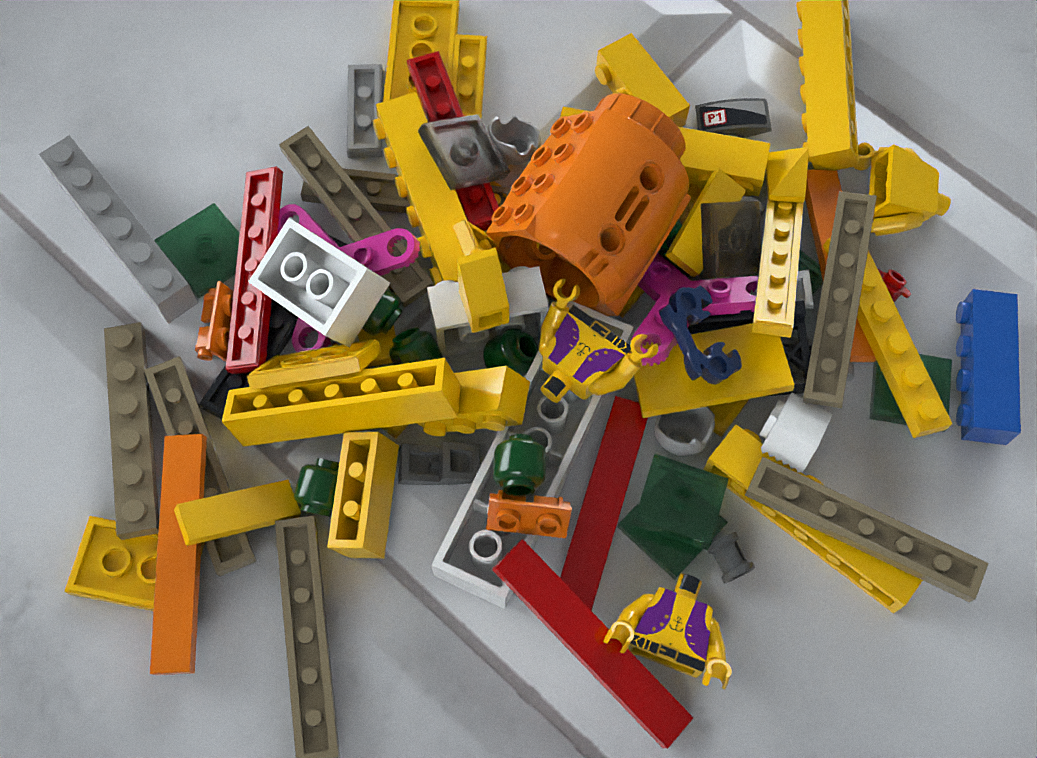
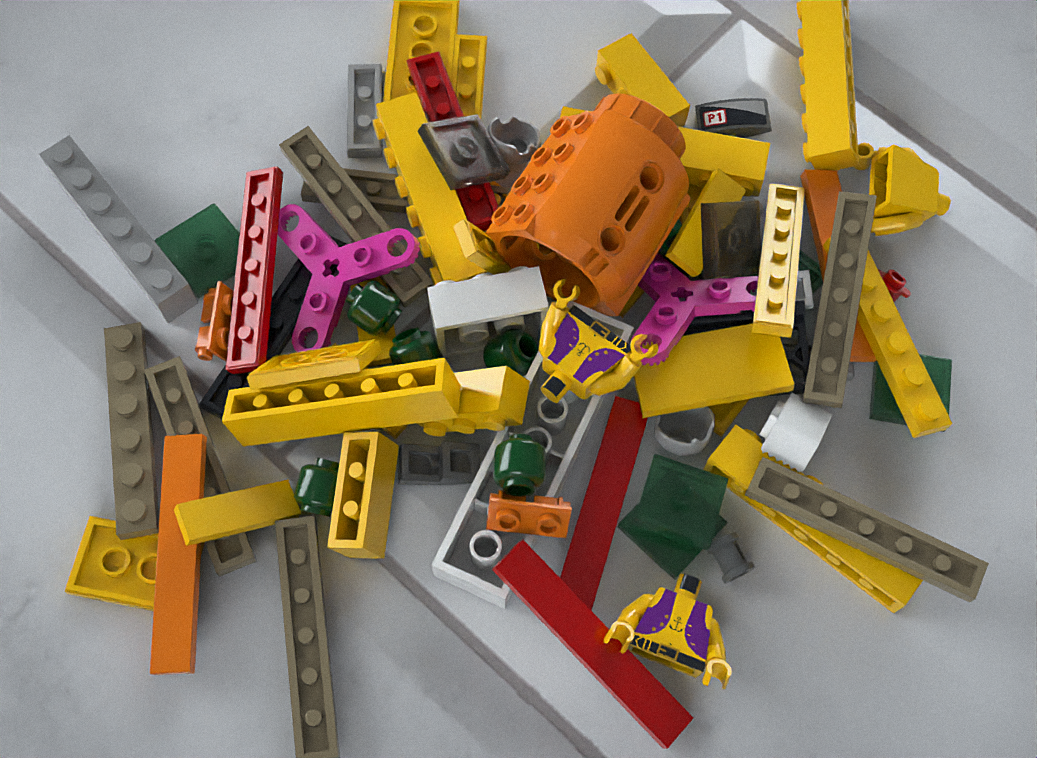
(319, 283): white brick -> none
(482, 289): yellow slope -> none
(713, 363): dark blue helmet -> none
(787, 175): yellow slope -> none
(988, 367): blue brick -> none

